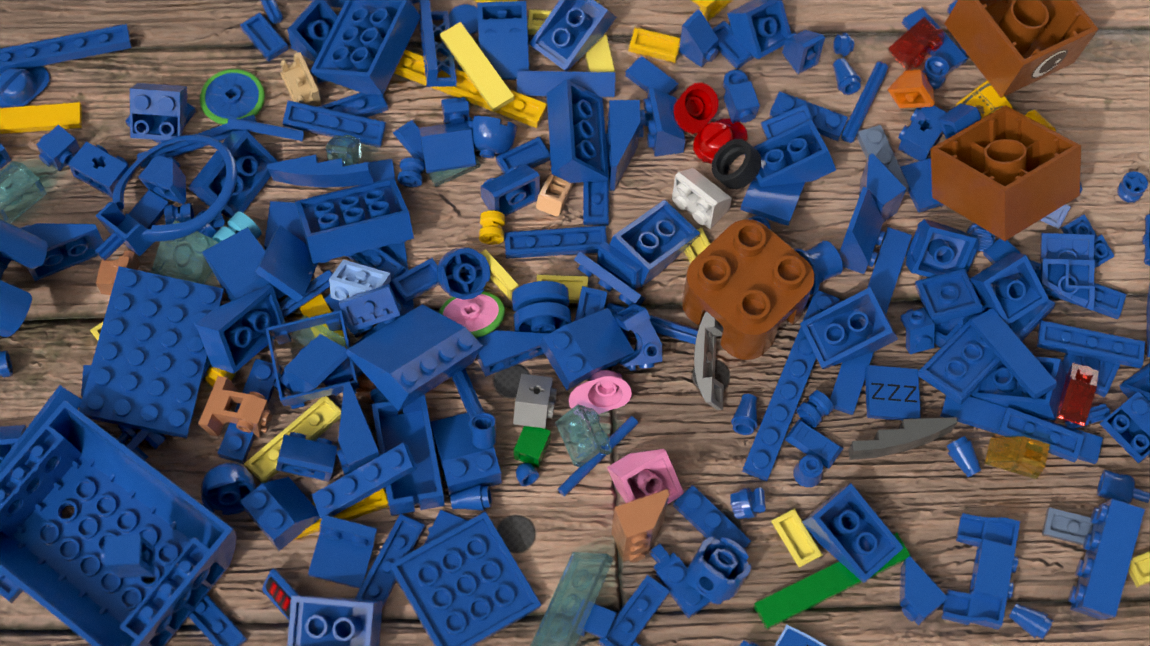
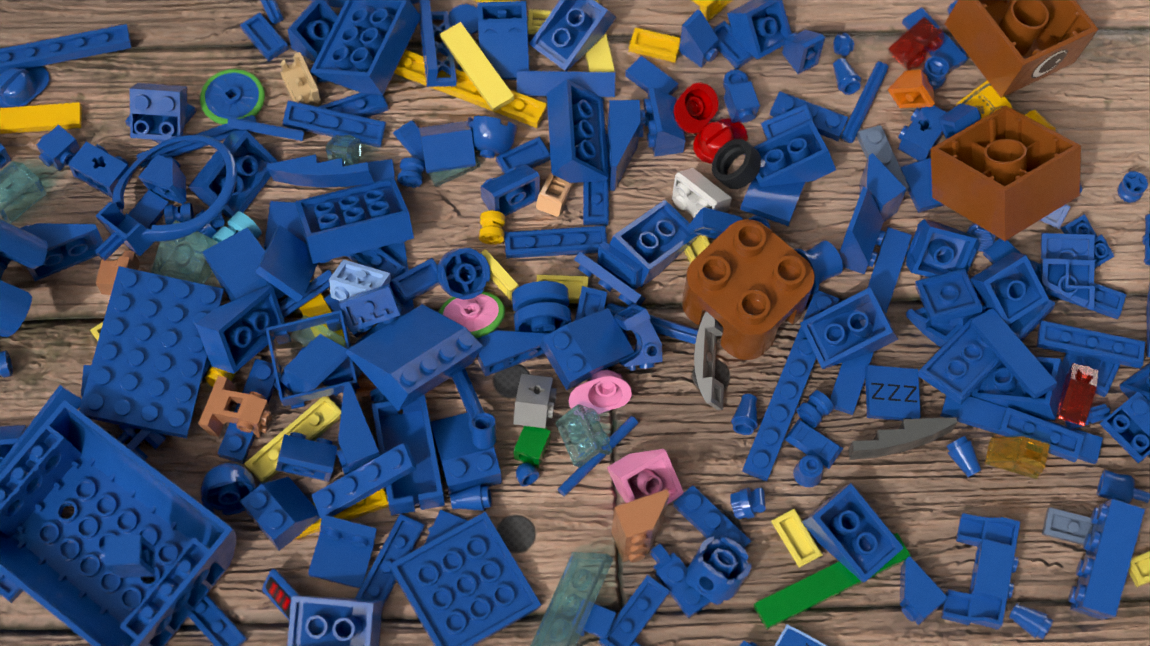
(455, 110): blue bracket -> none
(711, 222): none -> blue slope
(919, 331): blue bracket -> none

